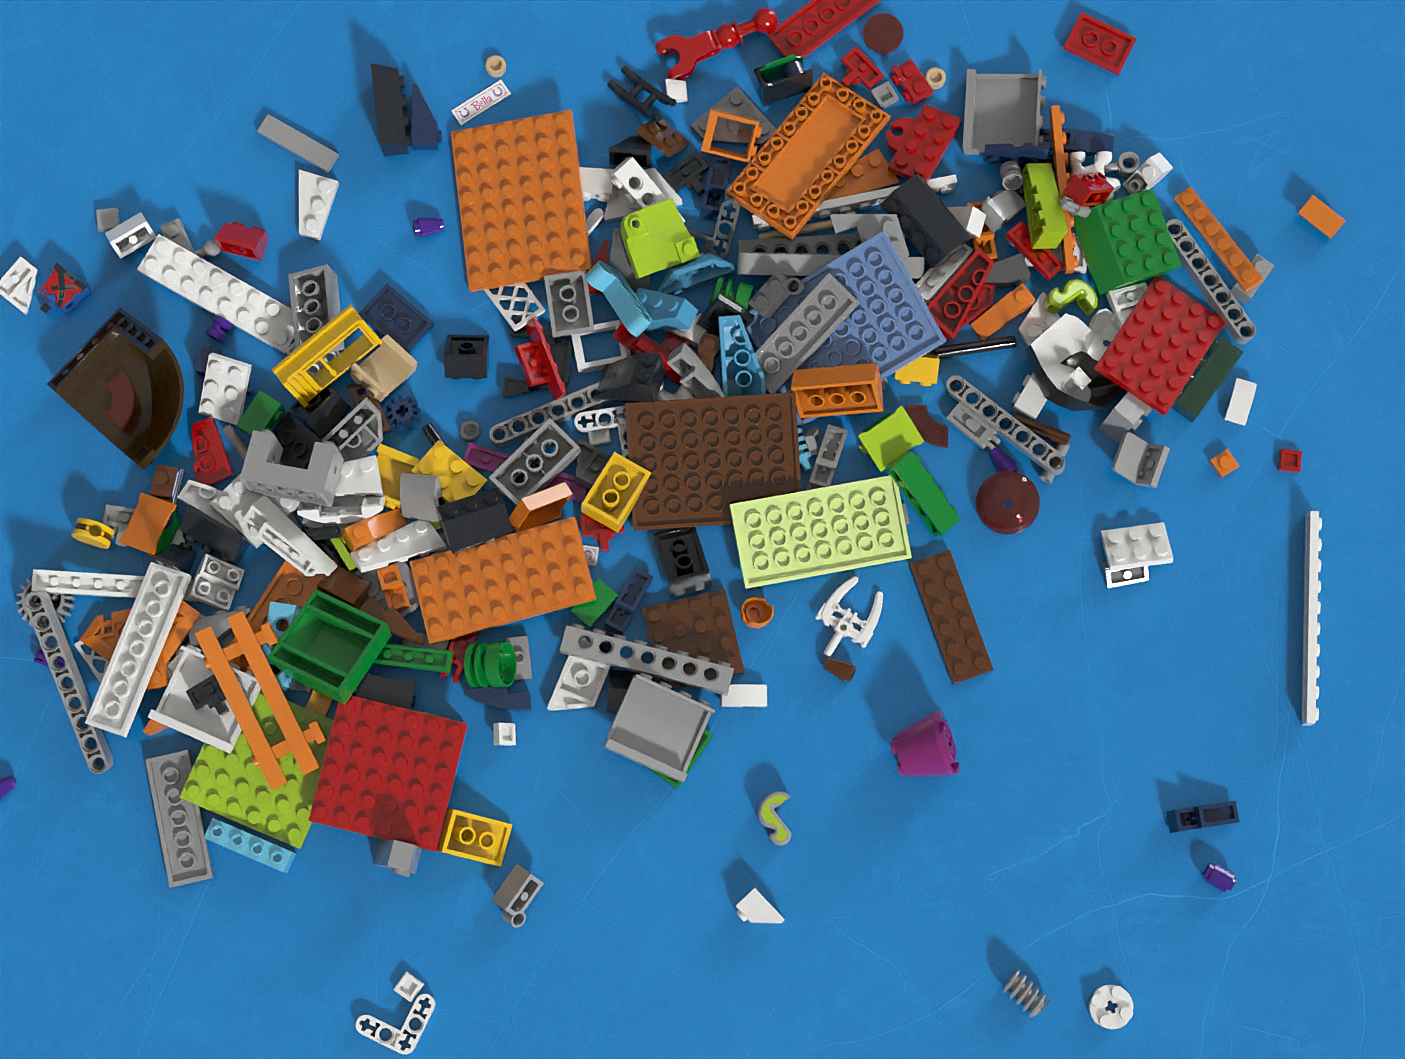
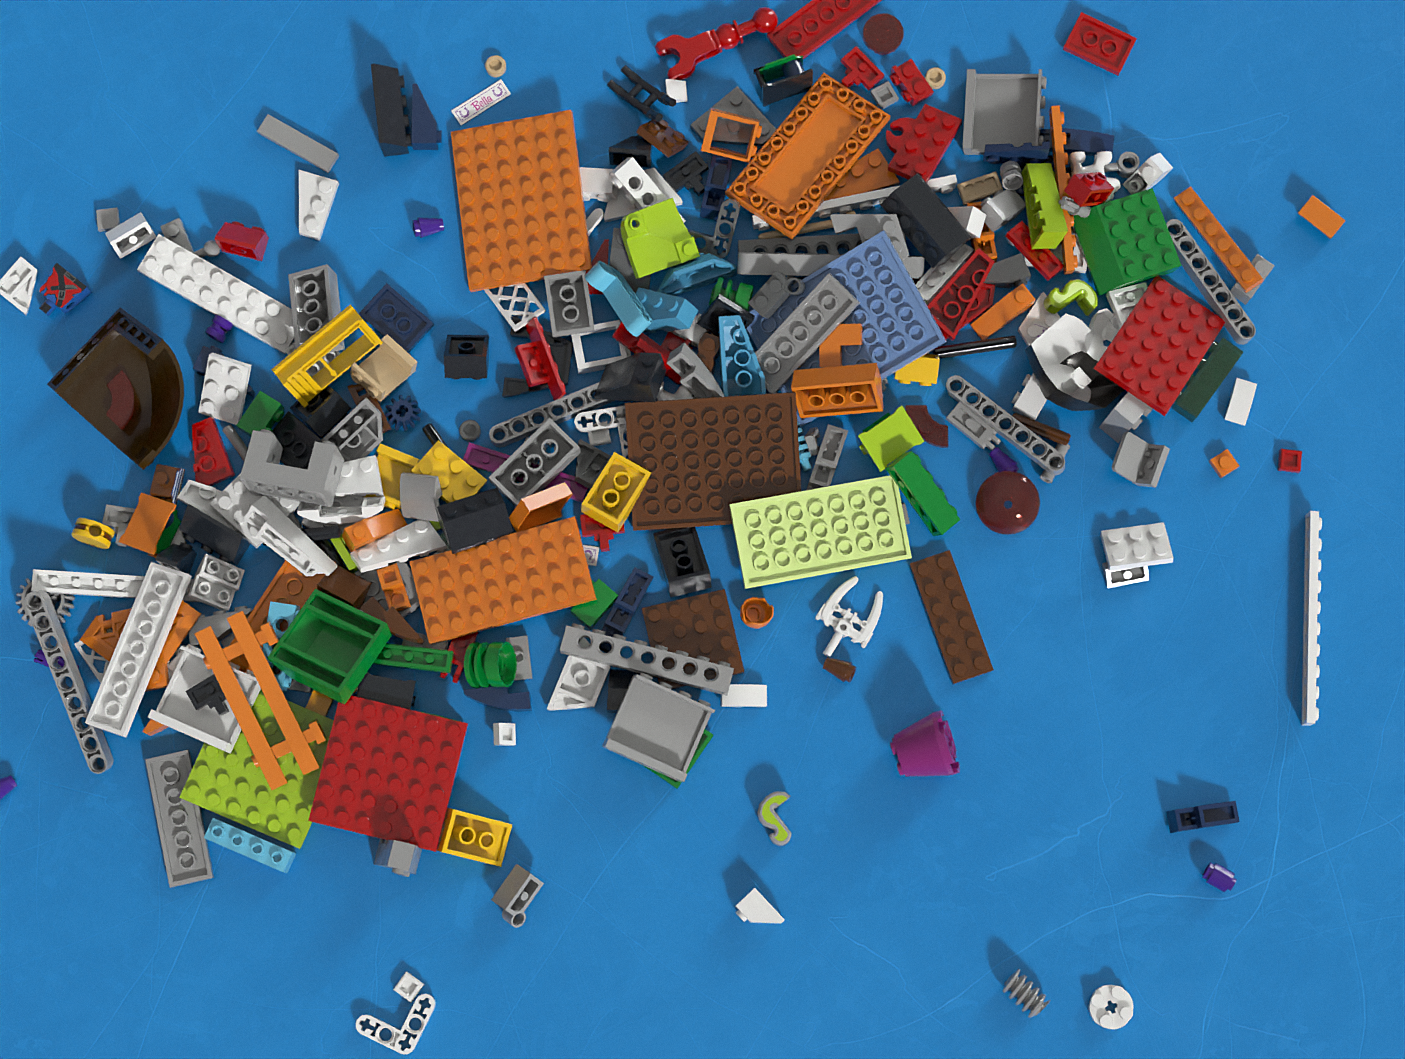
(831, 349): none -> orange tile
(979, 188): none -> tan plate

